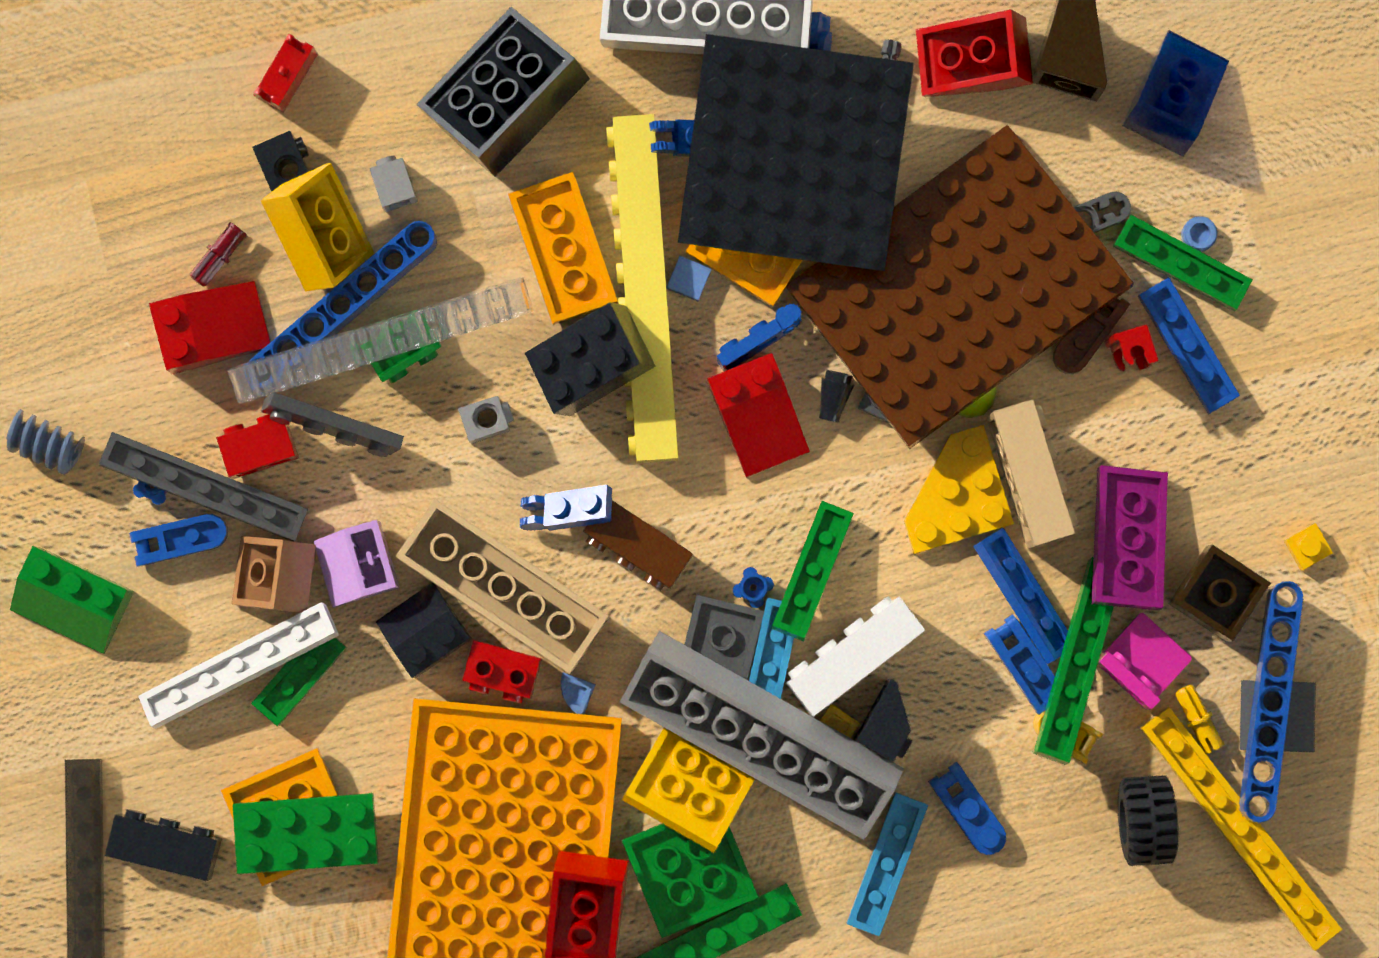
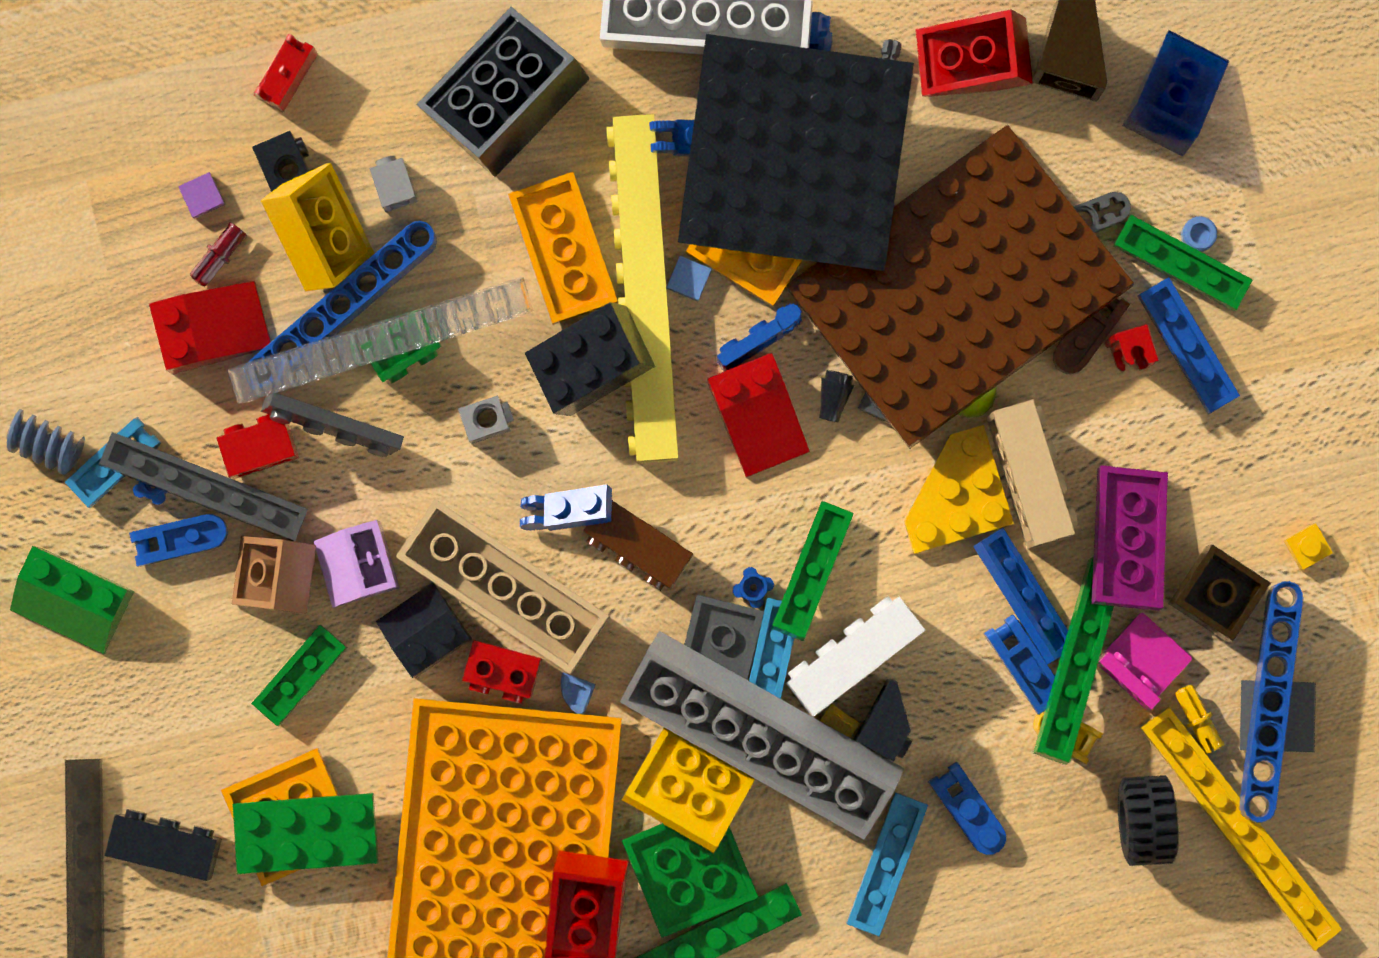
(93, 481): none -> dark azure plate
(201, 195): none -> medium lavender tile
(238, 665): white plate -> none

